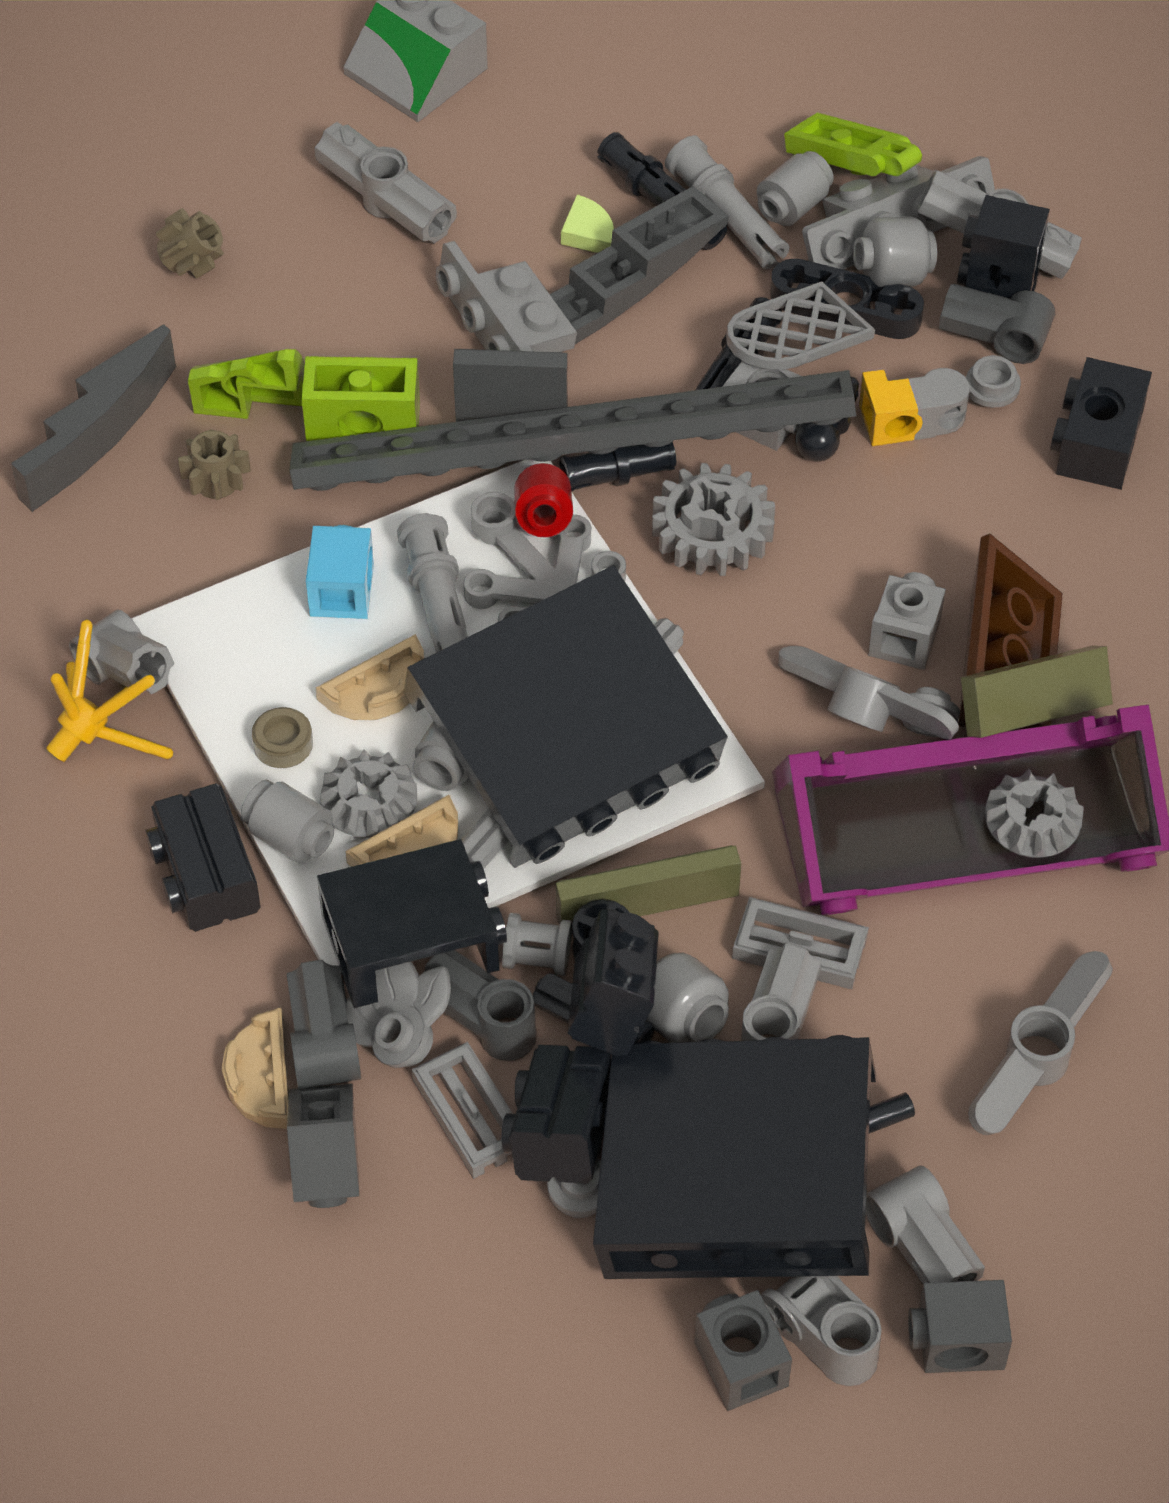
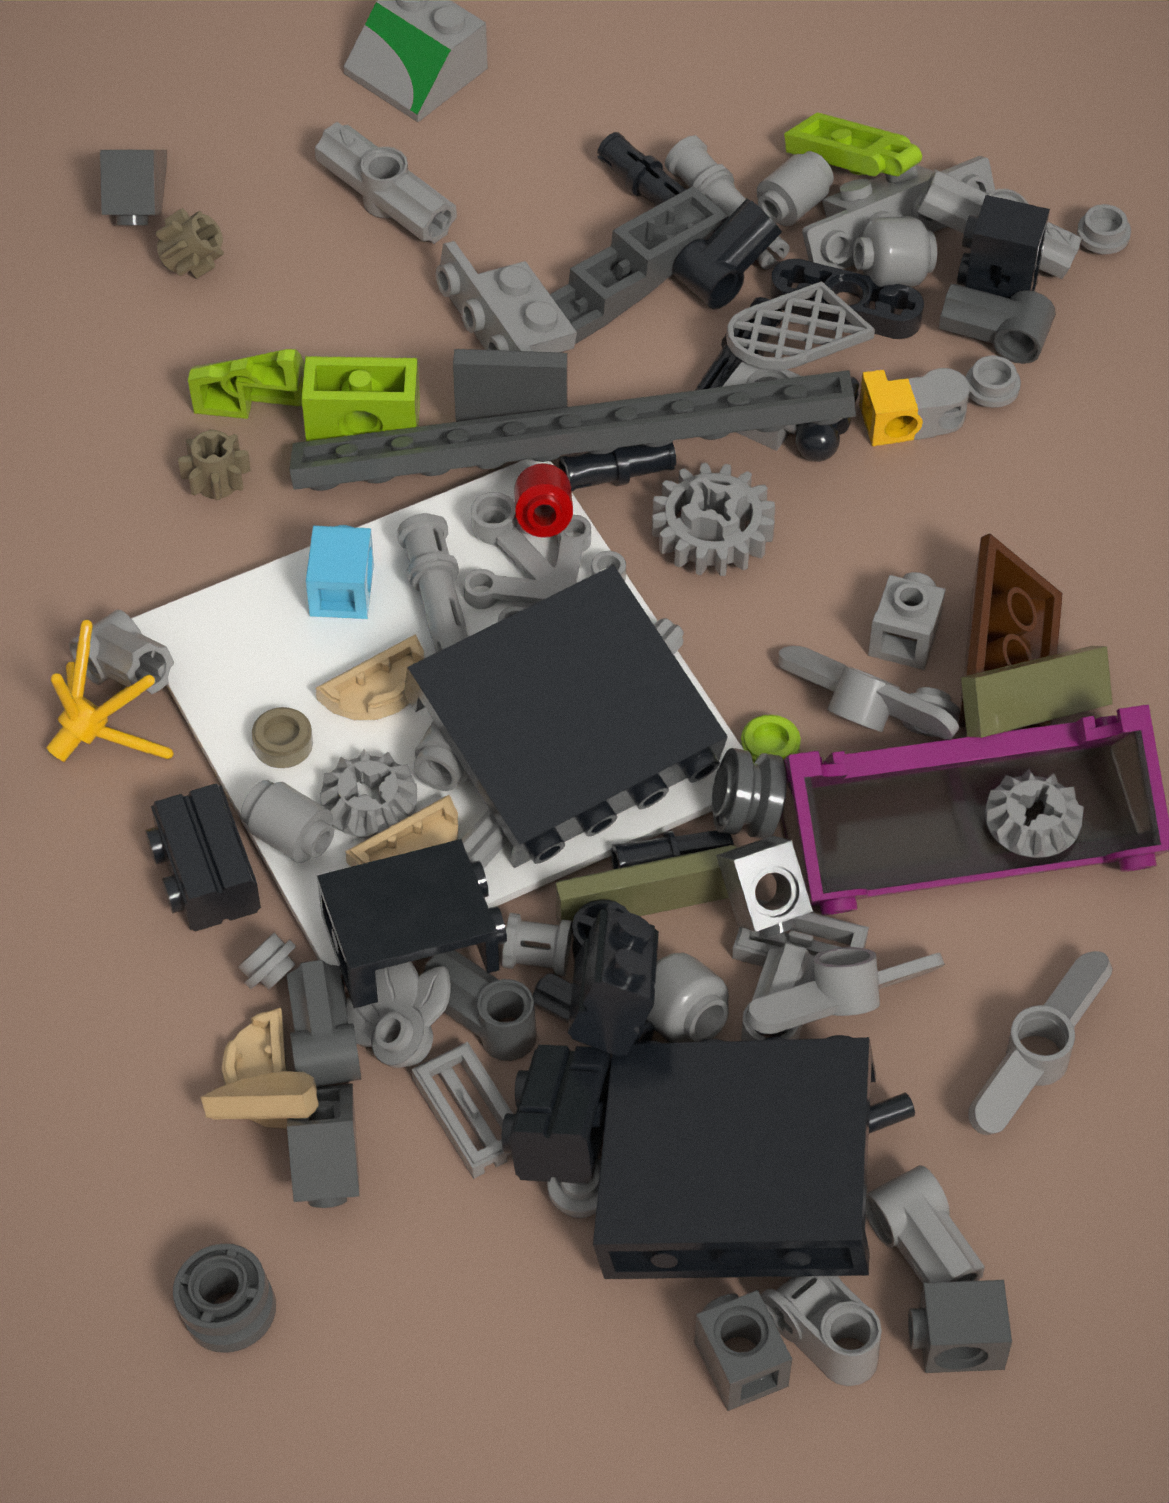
(107, 407): dark grey slope -> none
(132, 184): none -> dark grey slope
(212, 1274): none -> dark grey wheel
(264, 1097): none -> tan tile
(268, 962): none -> light grey plate
(587, 226): yellowish green tile -> none
(667, 847): none -> black axle
(716, 265): none -> black piece
(743, 870): none -> brick
(749, 793): none -> dark grey wheel
(770, 735): none -> lime tile
(843, 985): none -> light grey piece
(1102, 422): black brick -> none
(1104, 229): none -> light grey plate

